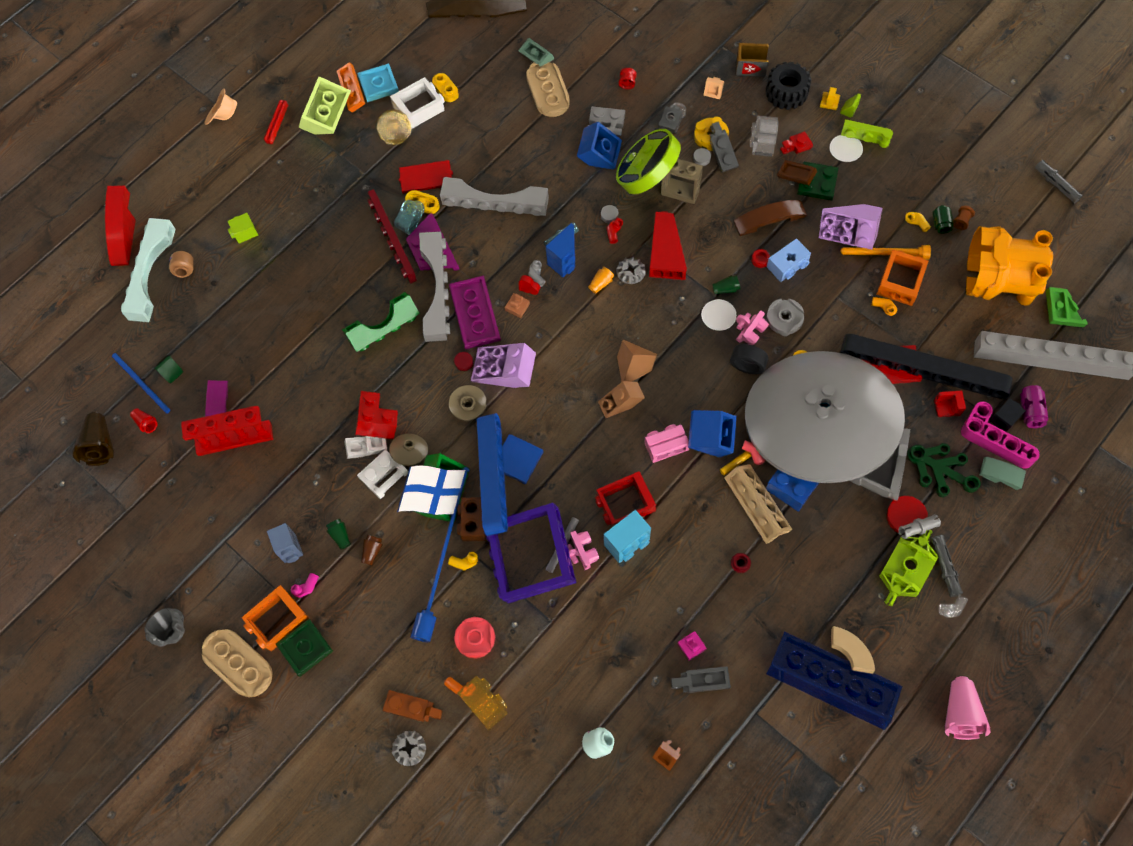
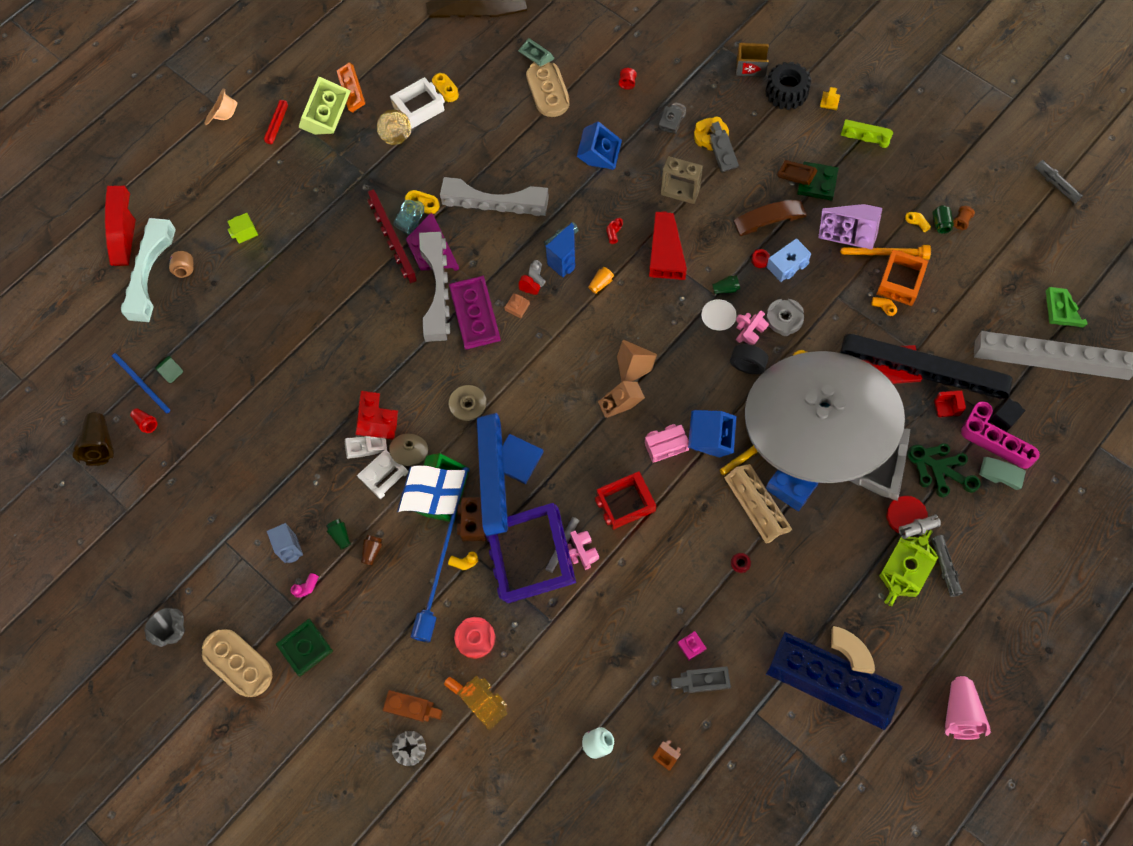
(216, 397): magenta slope -> none
(227, 430): red fence -> none
(265, 605): orange window -> none
(378, 82): medium azure plate -> none
(401, 311): arch -> none
(424, 176): red piece -> none
(463, 361): dark red tile -> none
(504, 365): lavender slope -> none
(608, 117): light grey plate -> none
(609, 213): light grey tile -> none
(627, 537): medium azure brick -> none
(628, 277): light grey gear -> none
(648, 161): lime piece -> none
(702, 156): light grey tile -> none
(714, 87): light nougat tile -> none
(757, 458): coral arm -> none
(764, 135): clear brick -> none
(798, 143): red plate -> none
(846, 148): white sticker -> none
(850, 106): lime slope -> none
(955, 609): clear arm -> none
(1008, 264): light orange piece -> none
(1035, 405): magenta piece -> none

